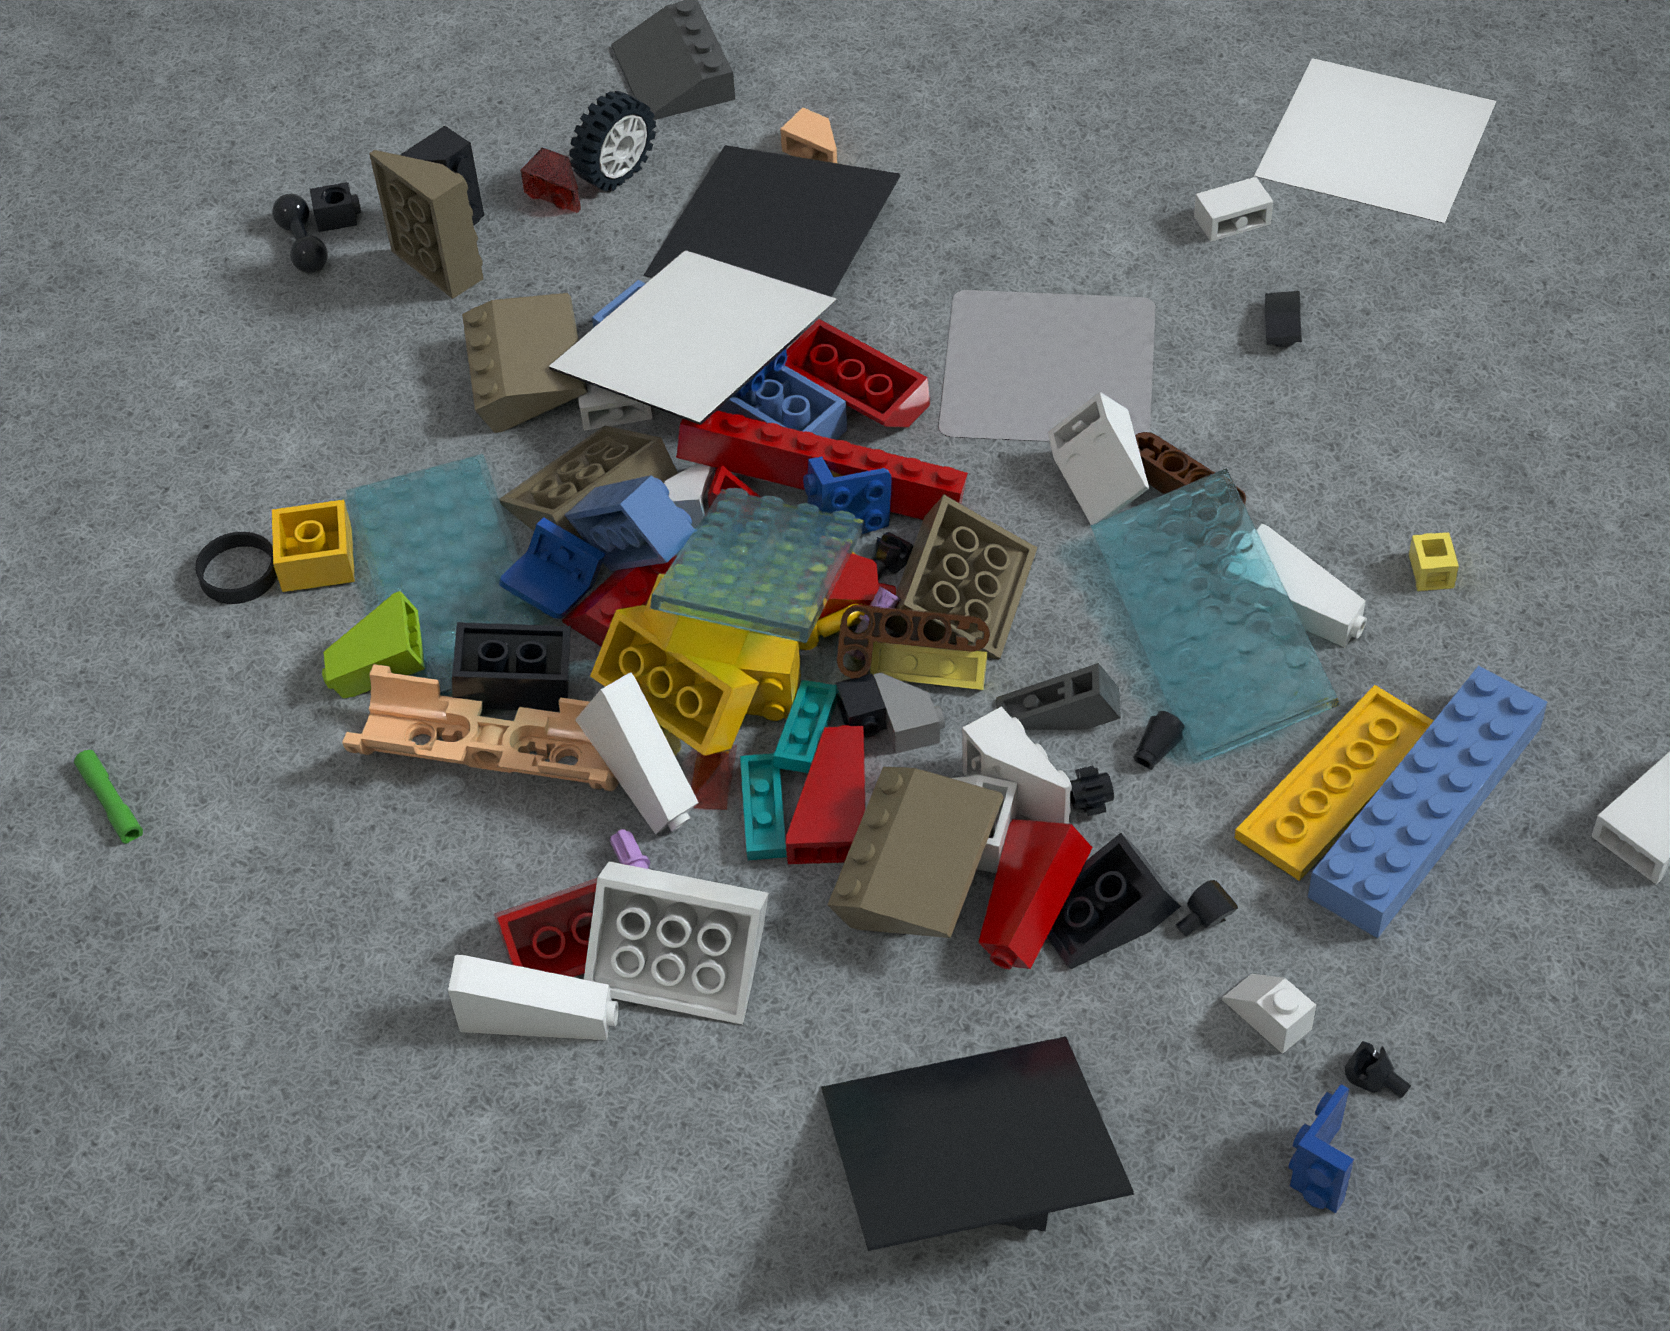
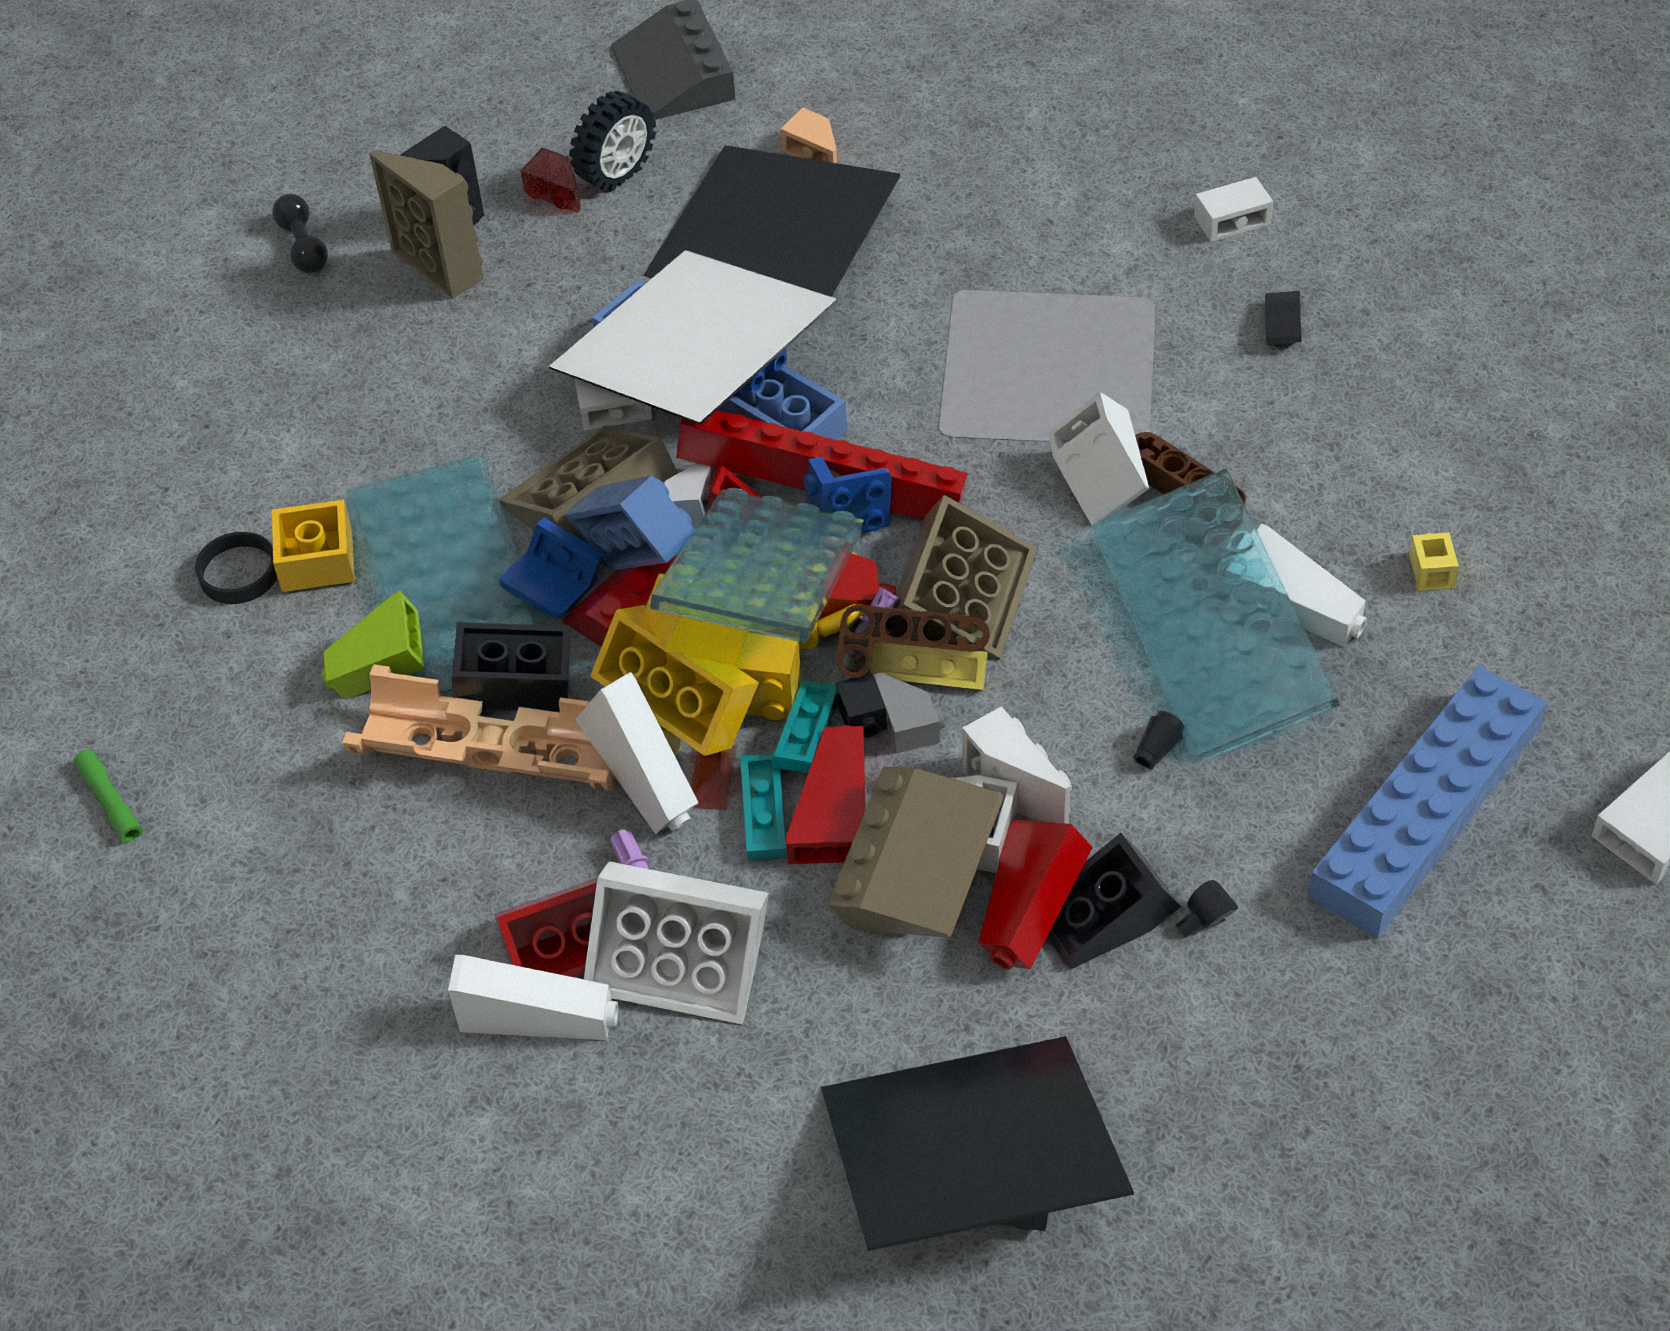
(334, 206): black brick -> none
(511, 354): dark tan slope -> none
(860, 375): red slope -> none
(891, 553): black piece -> none
(1065, 702): dark grey slope -> none
(1091, 790): black gear -> none
(1273, 1009): white slope -> none
(1317, 1167): blue bracket -> none
(1332, 783): yellow plate -> none
(1374, 1070): black piece -> none
(1376, 140): white piece -> none

